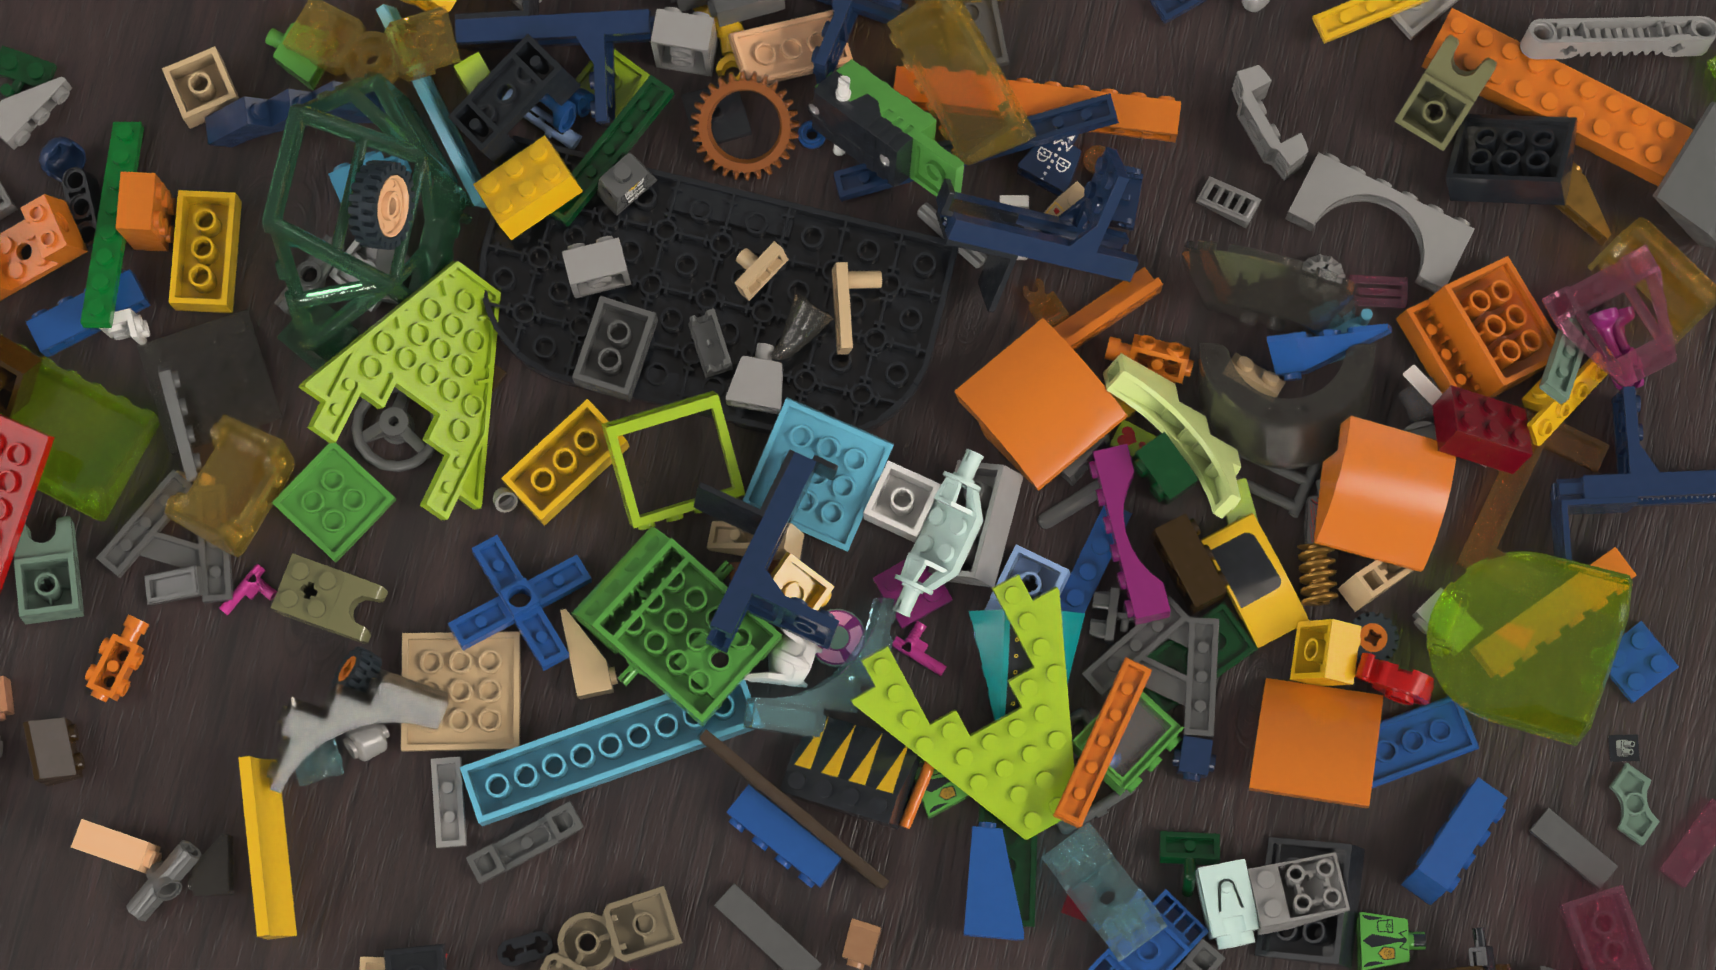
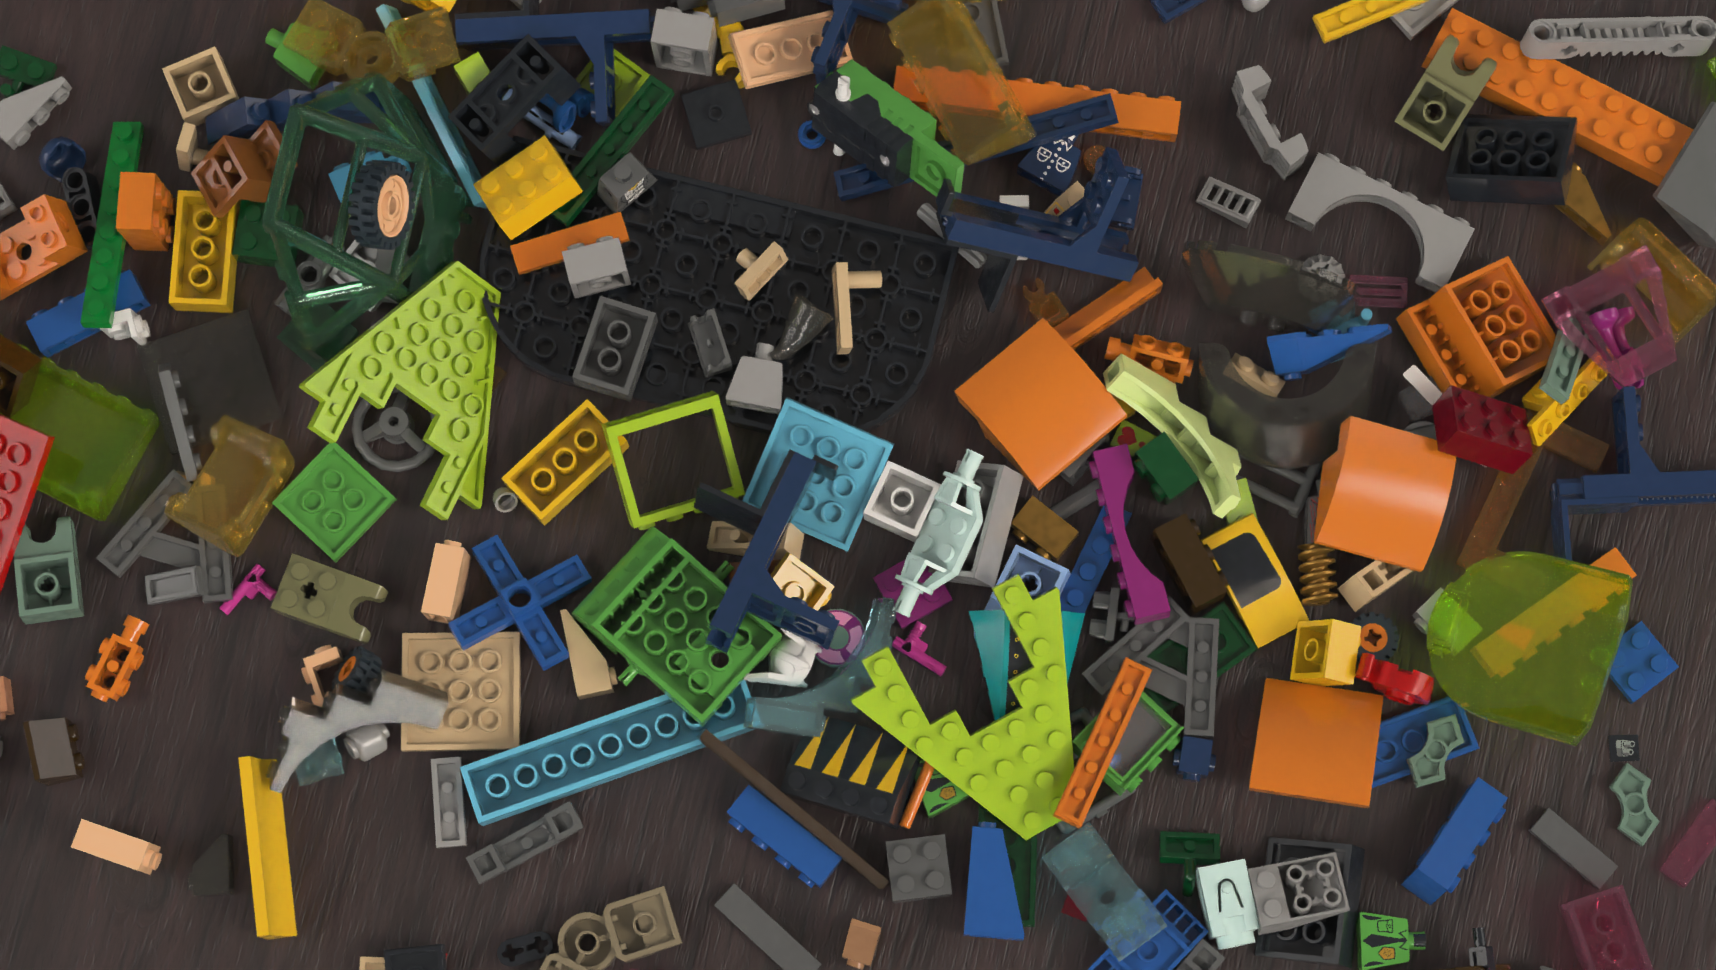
(163, 880): dark grey piece -> none
(187, 148): none -> tan piece
(239, 169): none -> dark orange bracket
(252, 242): none -> dark green brick
(323, 658): none -> light nougat bracket
(446, 582): none -> light nougat brick
(548, 248): none -> orange tile
(744, 165): dark orange piece -> none
(918, 868): none -> dark grey brick
(1043, 529): none -> pearl gold brick
(1441, 739): none -> sand green tile

